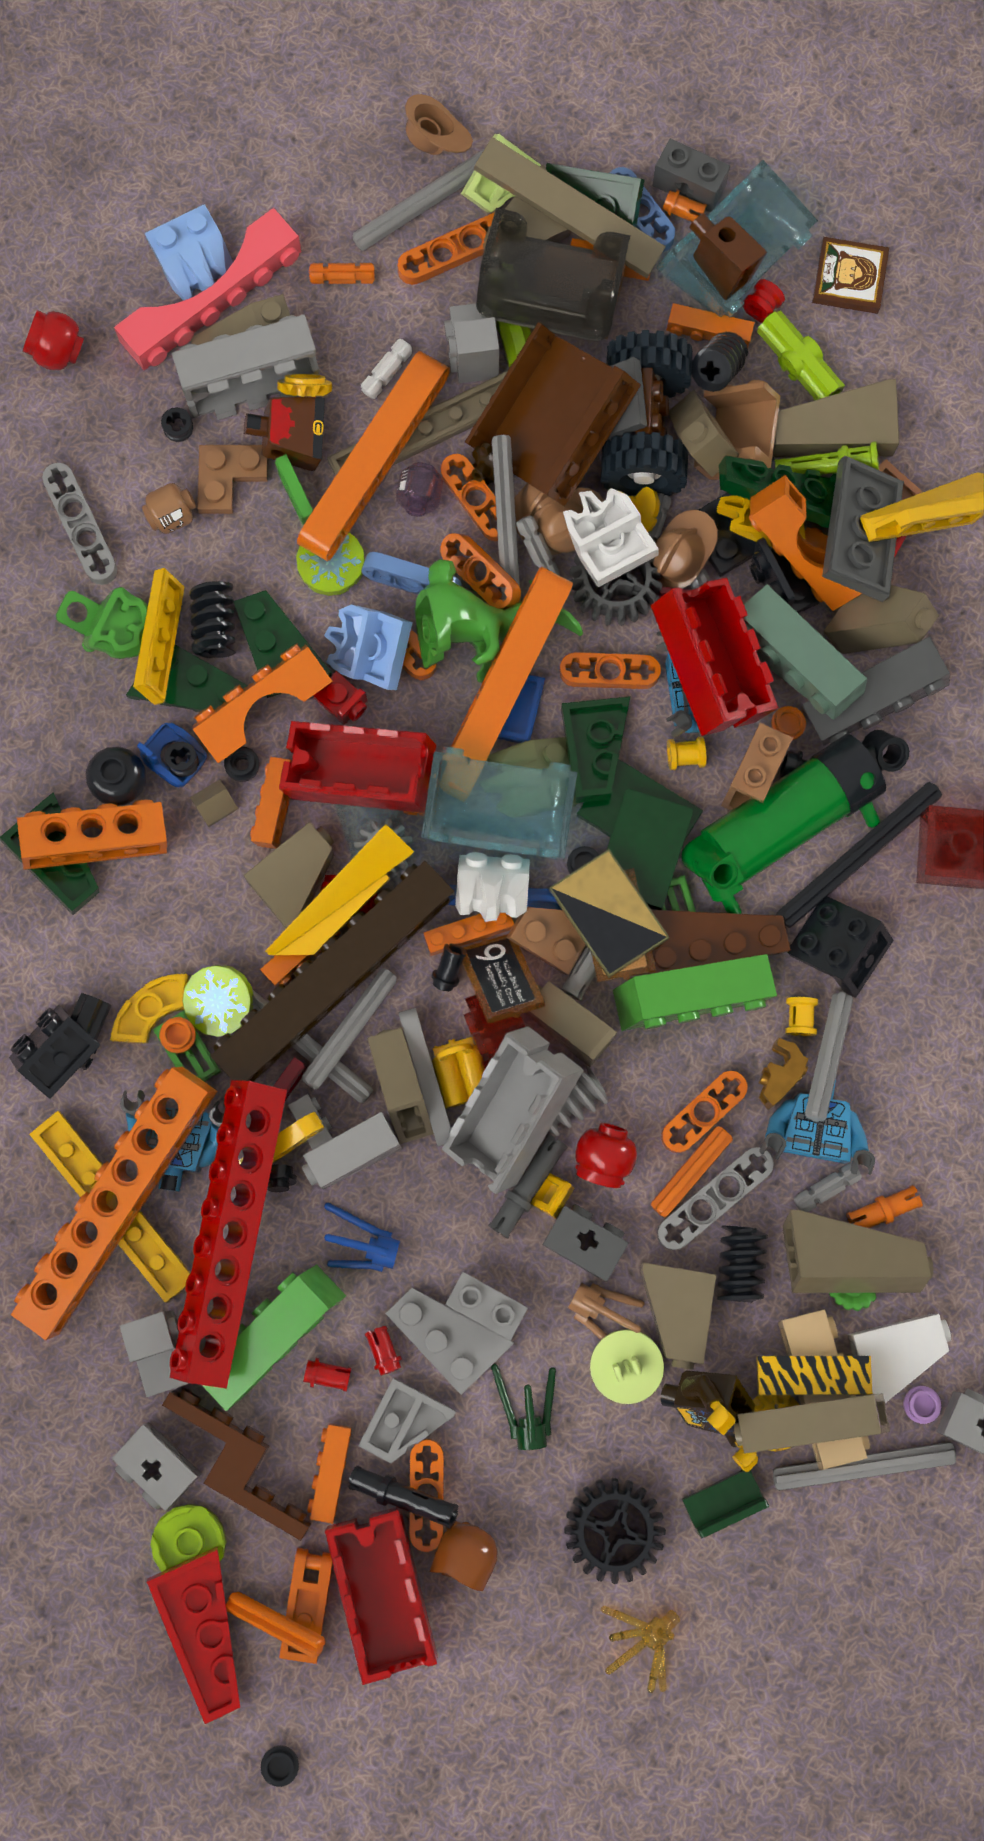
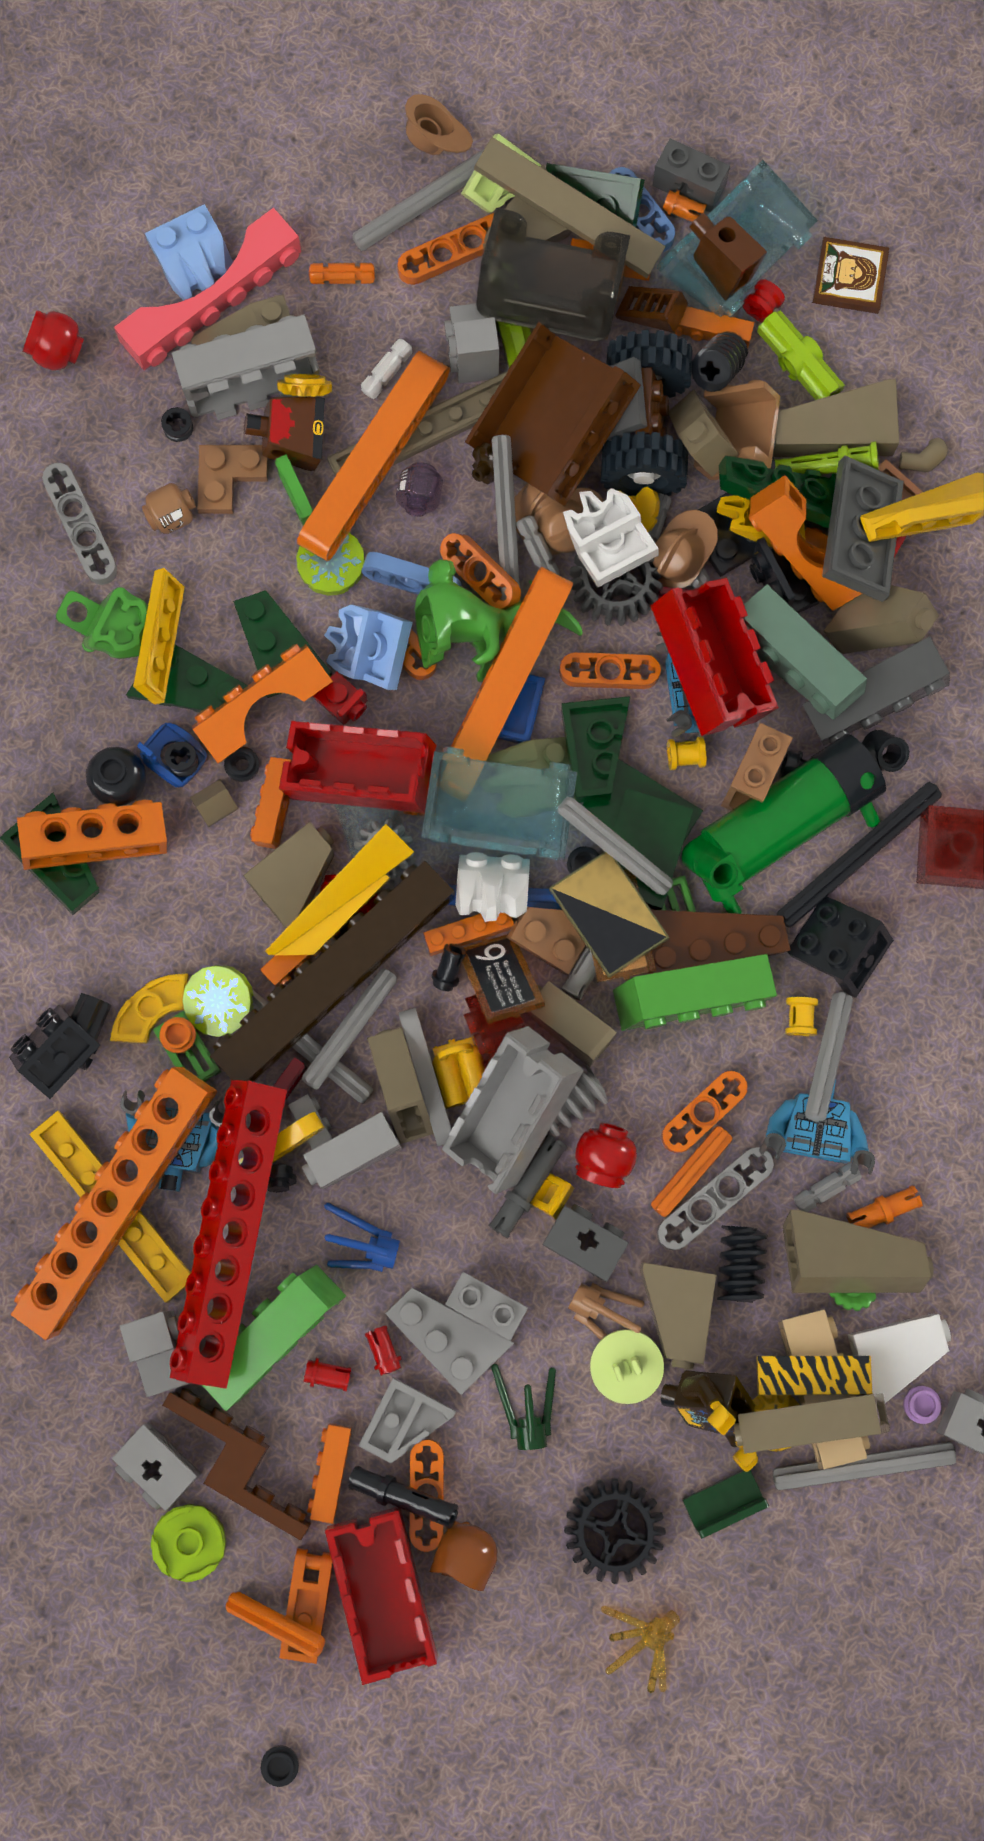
(197, 1623): red wing -> none
(210, 618): black piece -> none
(455, 483): orange beam -> none
(615, 845): none -> light grey axle
(664, 321): none -> reddish brown slope
(779, 1079): pearl gold hand -> none
(789, 721): orange plate -> none
(927, 459): none -> dark tan arm

